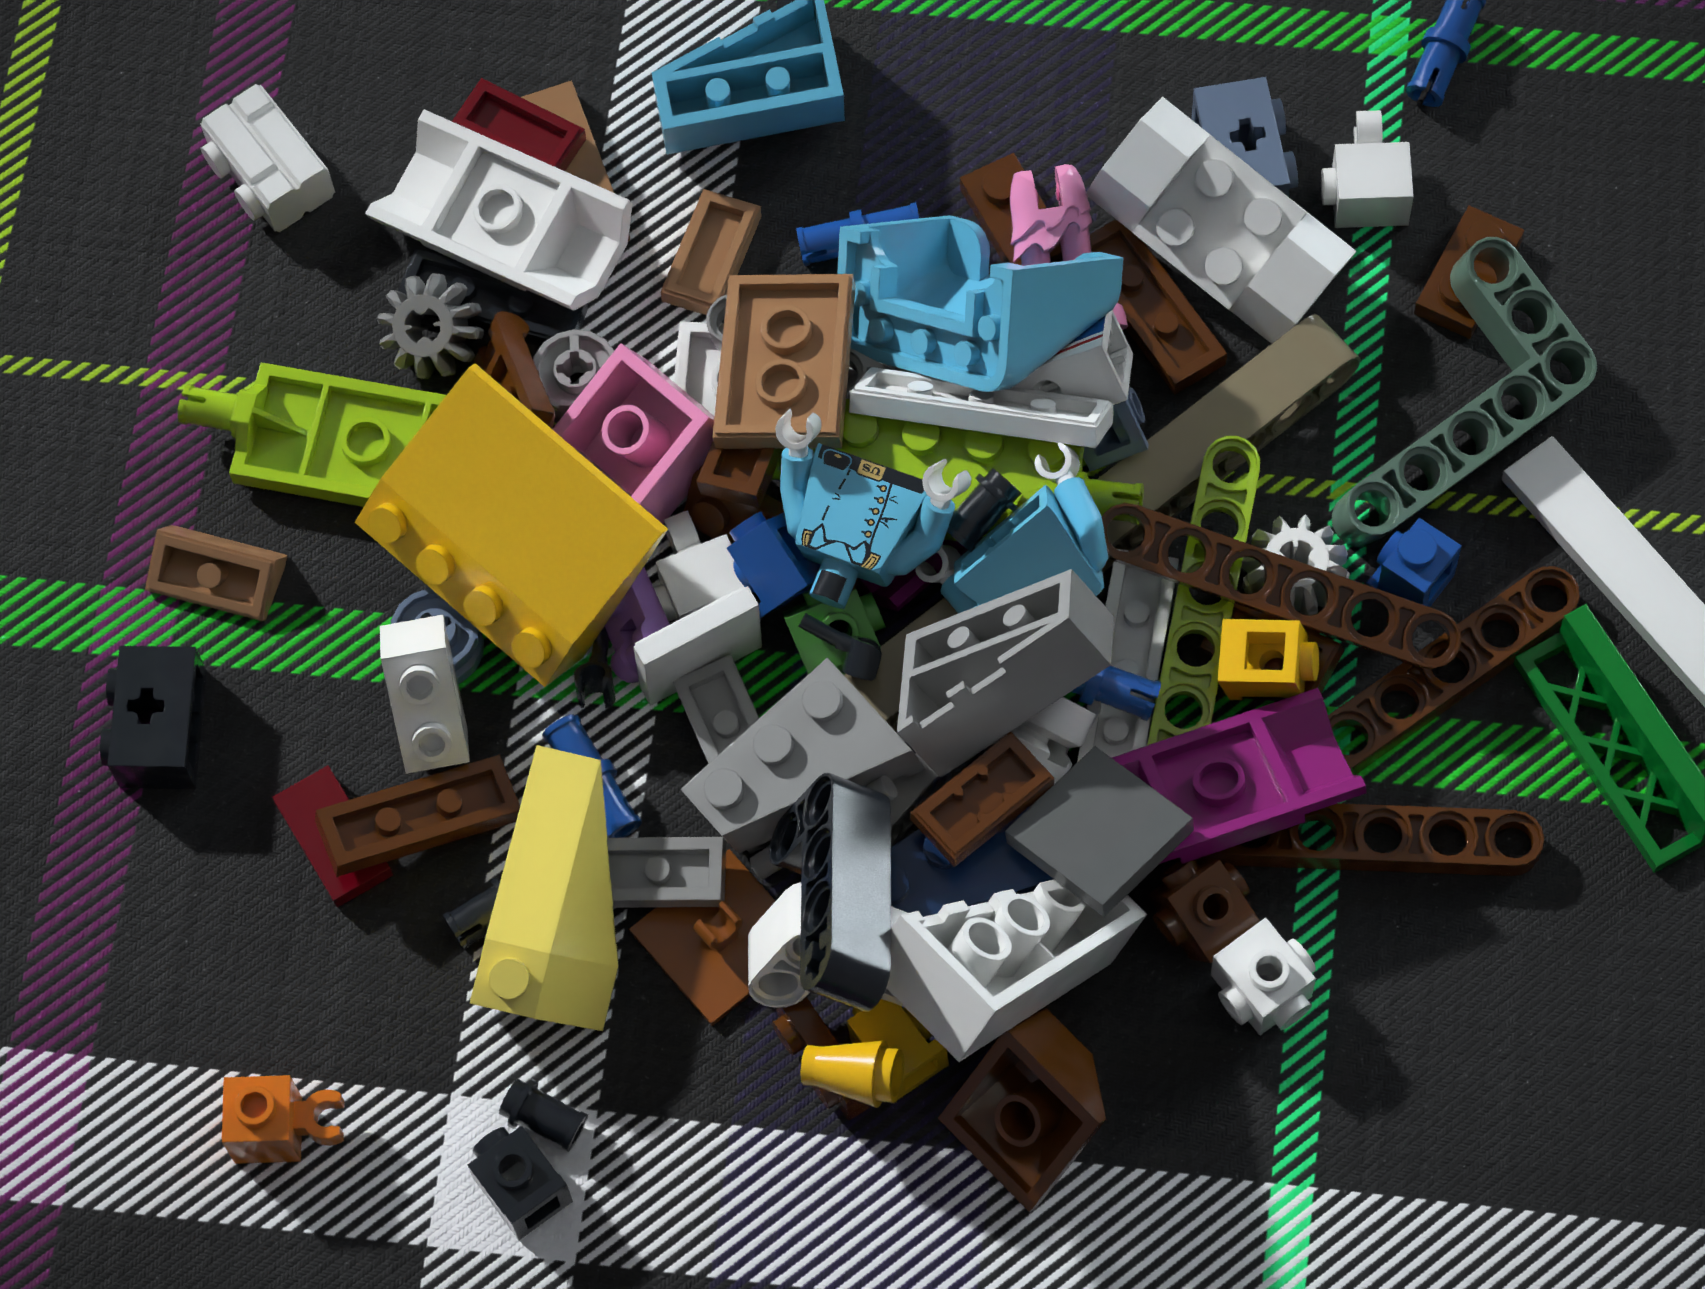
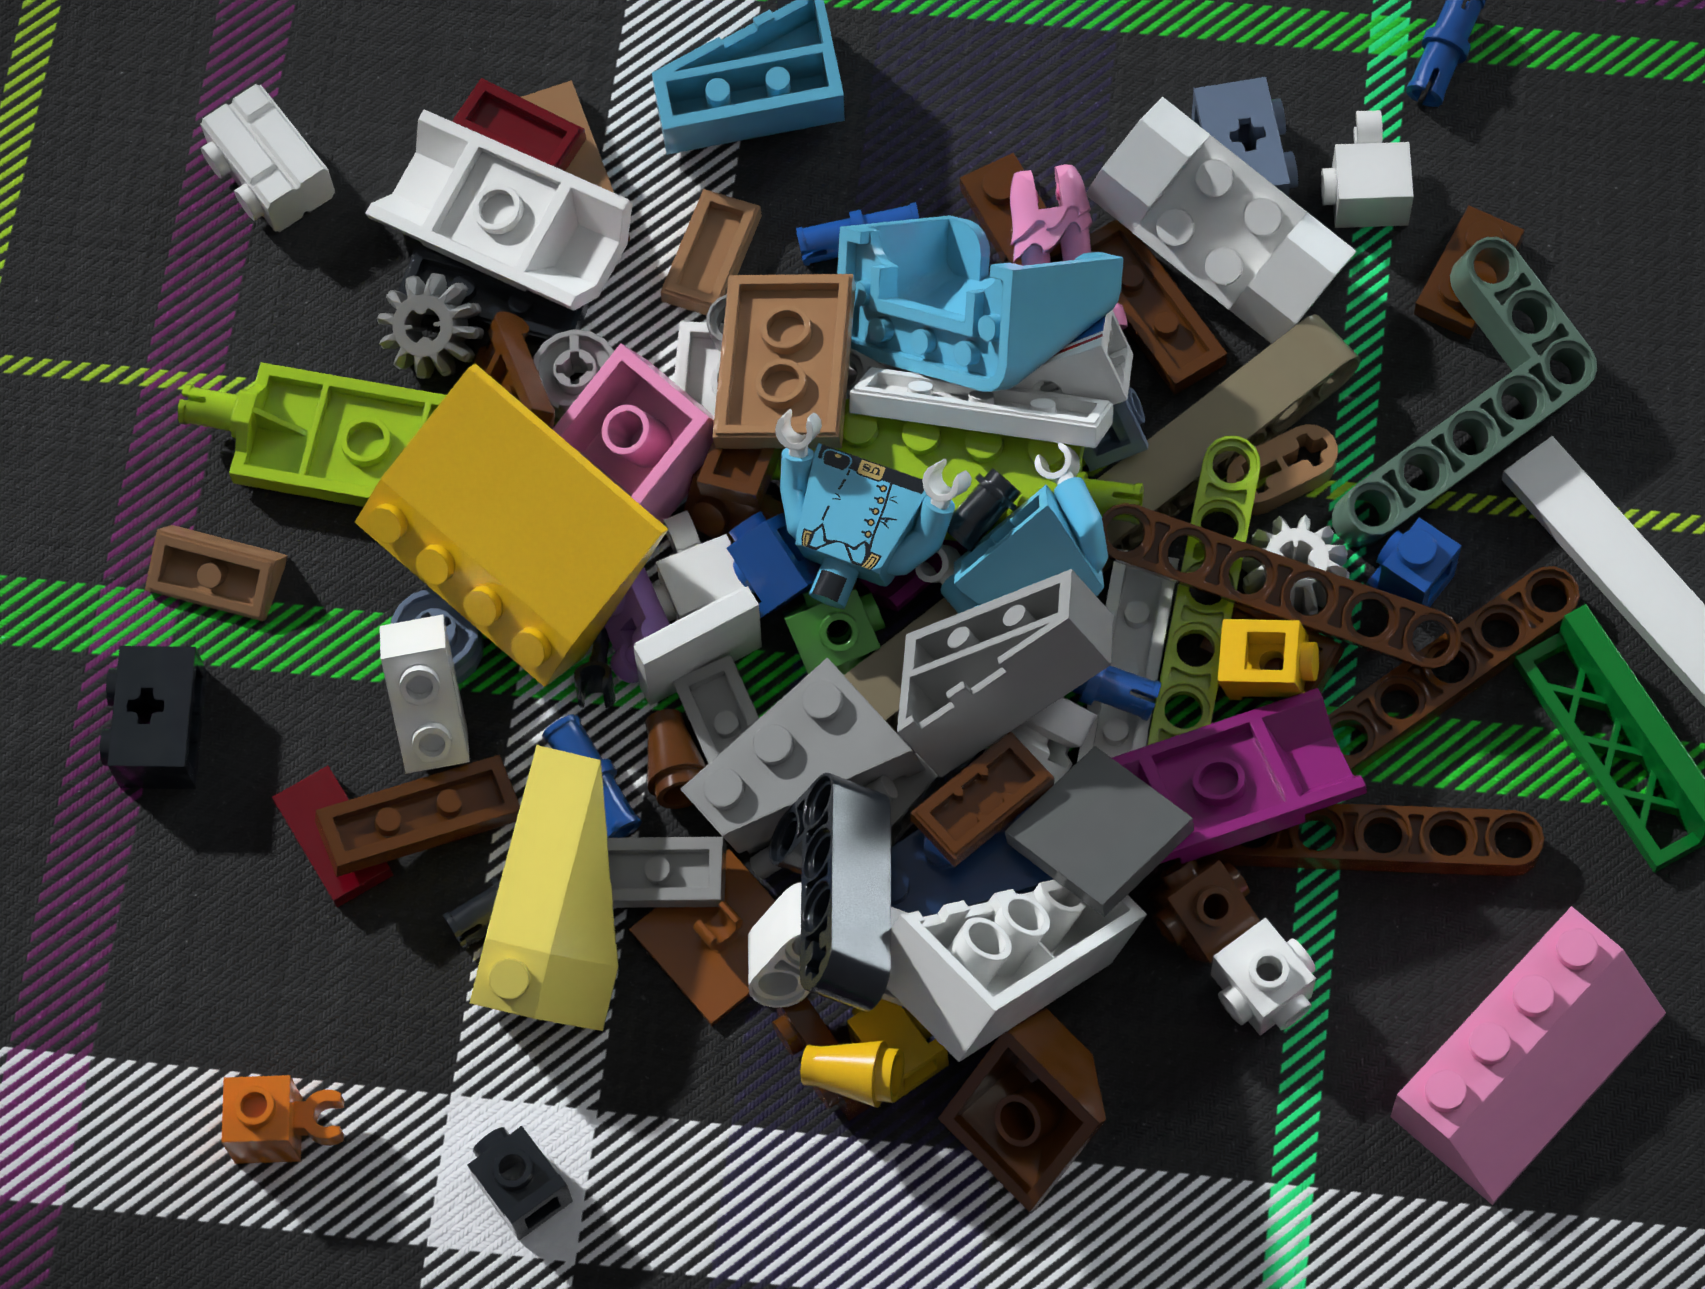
(542, 1114): black pin -> none
(671, 758): none -> reddish brown cone
(862, 653): black hand -> none
(1296, 479): none -> medium nougat beam
(1529, 1056): none -> bright pink slope

